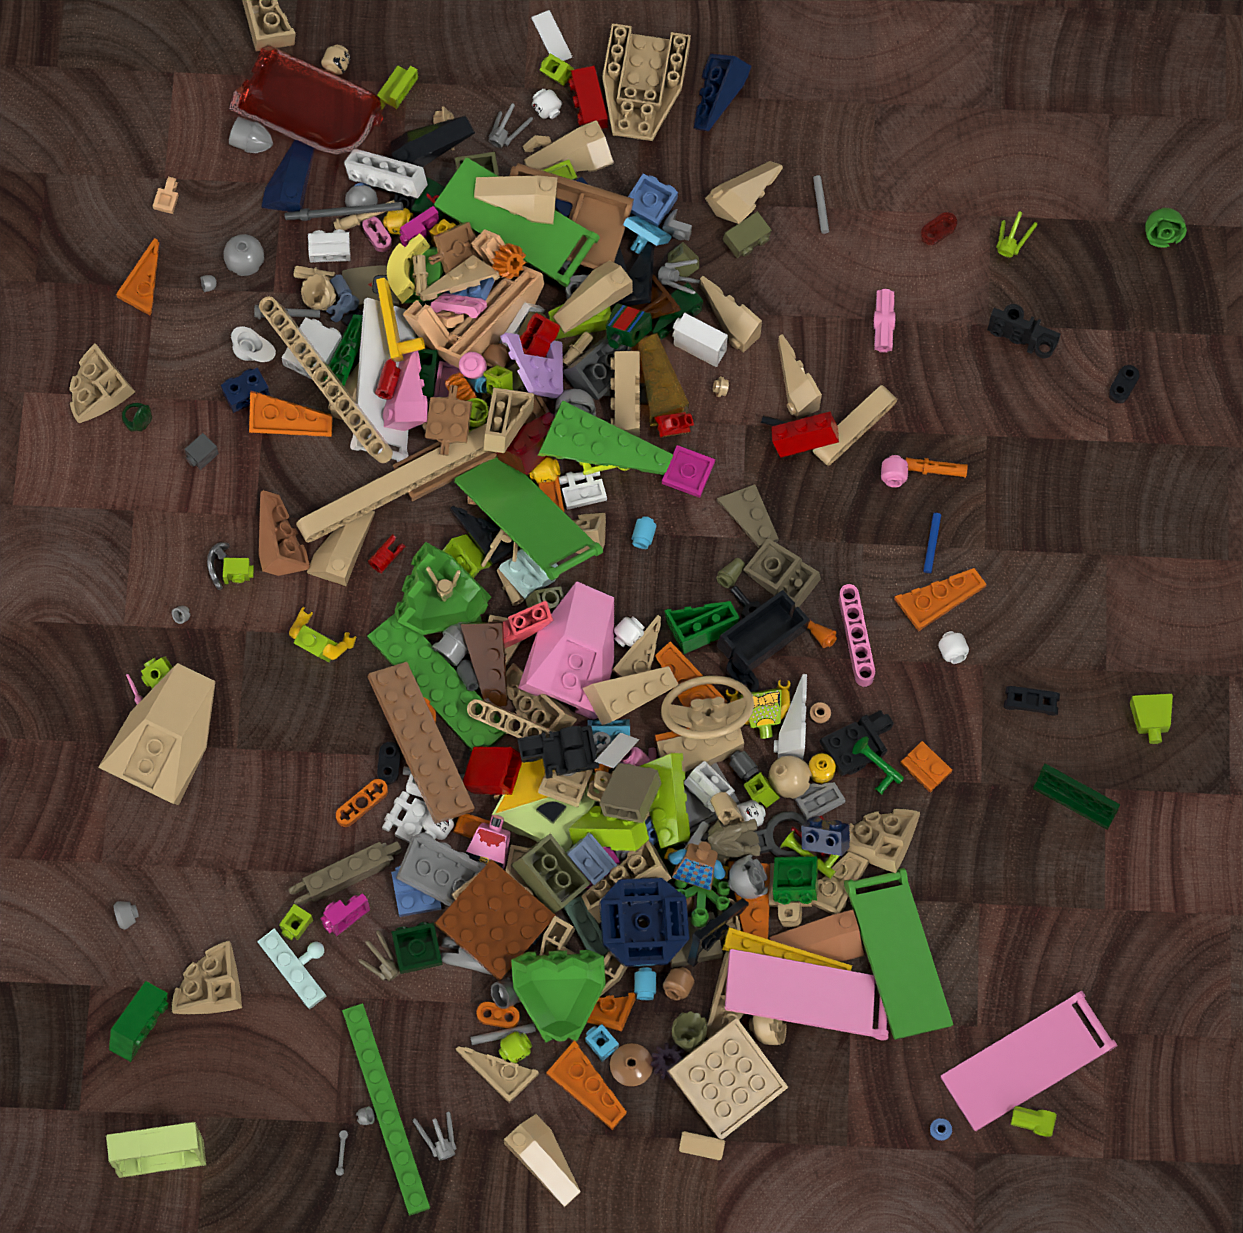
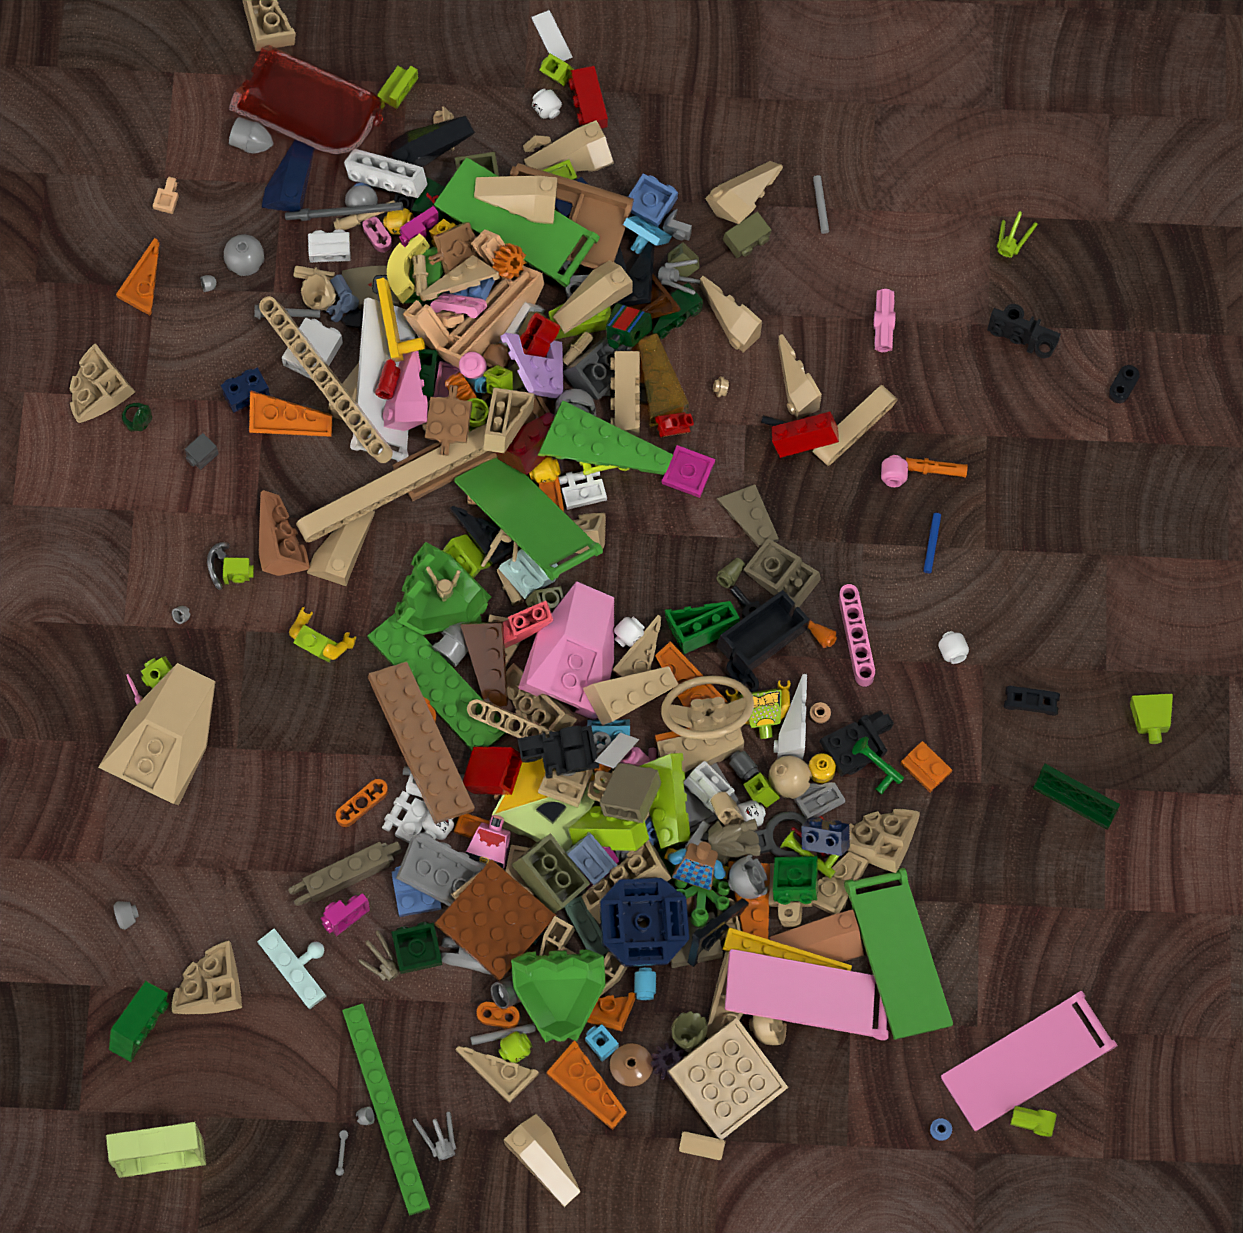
(251, 346): white piece -> none
(295, 915): lime brick -> none
(336, 59): tan head -> none
(346, 350): green wing -> none
(383, 556): red hinge -> none
(389, 762): black plate -> none
(467, 674): dark grey cone -> none
(498, 135): light grey plant -> none
(642, 80): tan wedge -> none
(643, 532): medium azure brick -> none
(678, 983): medium nougat head -> none
(699, 339): white brick -> none
(723, 80): dark blue wedge -> none
(933, 601): orange wing -> none
(938, 229): clear red plate -> none
(1165, 227): bright green cylinder -> none

